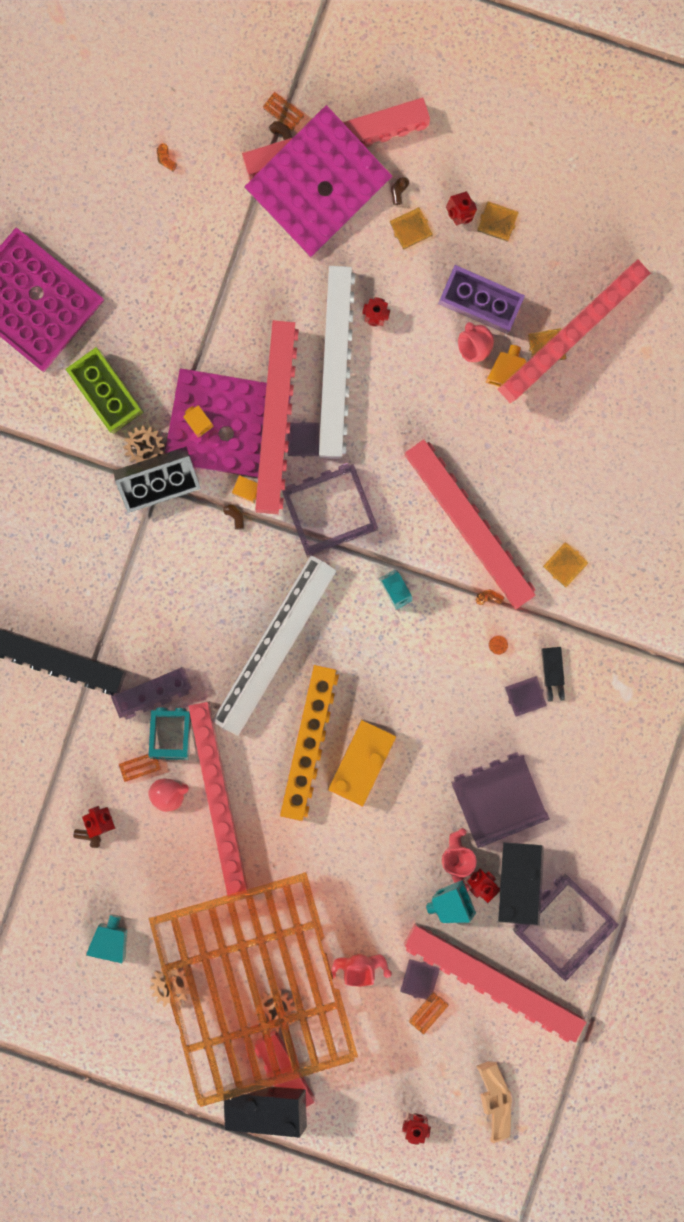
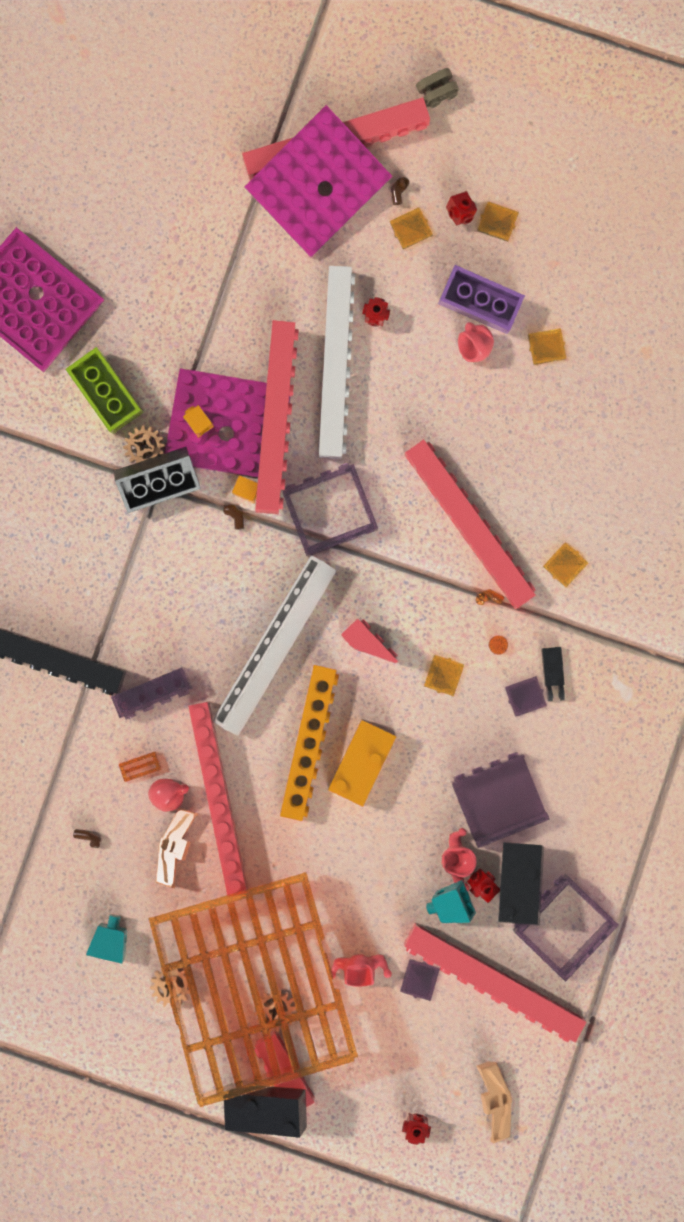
(98, 821): red brick -> none
(163, 157): clear orange arm -> none
(170, 754): teal window -> none
(173, 847): none -> light nougat plate
(281, 128): reddish brown arm -> none
(296, 121): clear orange tile -> none
(303, 439): clear purple piece -> none
(362, 640): none -> coral slope
(396, 589): teal torso -> none
(423, 1007): clear orange tile -> none
(443, 675): none -> clear yellow piece
(447, 91): none -> dark tan brick
(505, 366): light orange torso -> none
(573, 331): coral brick -> none

